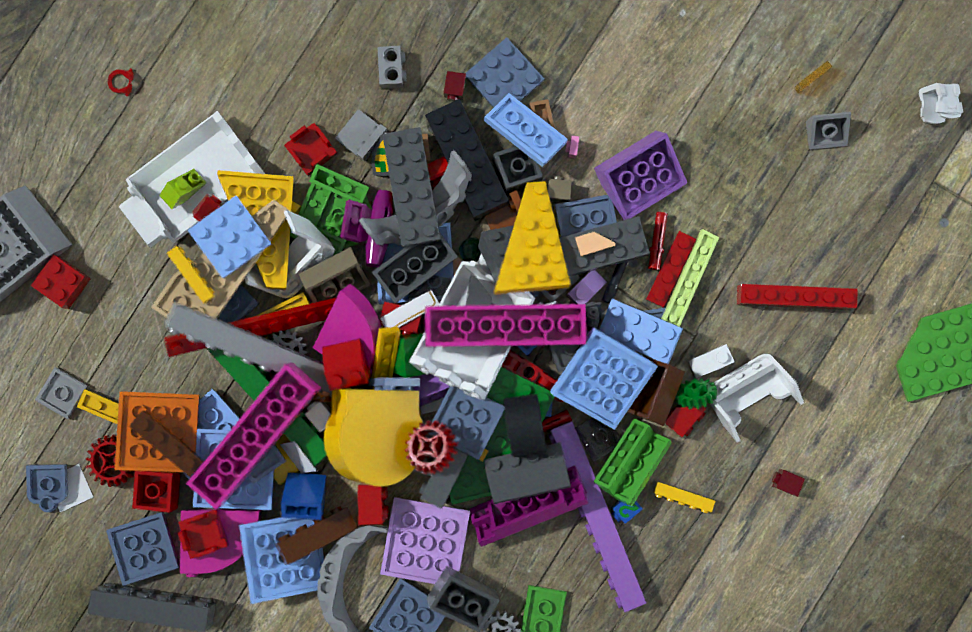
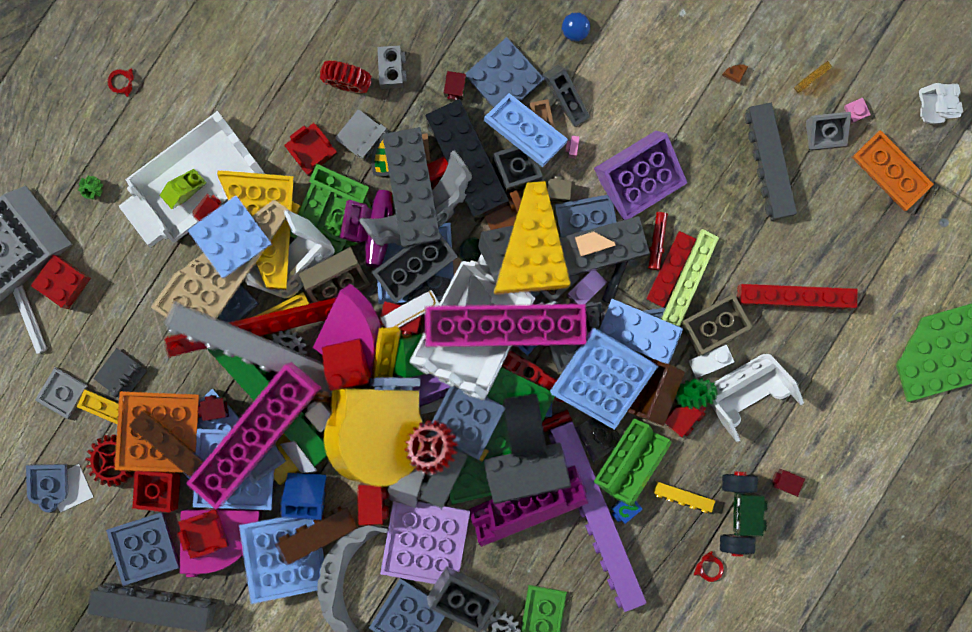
(29, 319): none -> white axle
(90, 187): none -> bright green gear
(120, 373): none -> dark grey hinge
(191, 274): yellow piece -> none
(213, 408): none -> dark red brick
(345, 76): none -> red gear
(407, 489): none -> light grey slope
(566, 94): none -> dark grey slope
(576, 26): none -> blue hair
(700, 571): none -> red piece
(716, 324): none -> dark tan brick
(735, 73): none -> dark orange tile
(747, 514): none -> brick
(771, 161): none -> dark grey brick
(858, 110): none -> bright pink plate
(892, 170): none -> orange plate

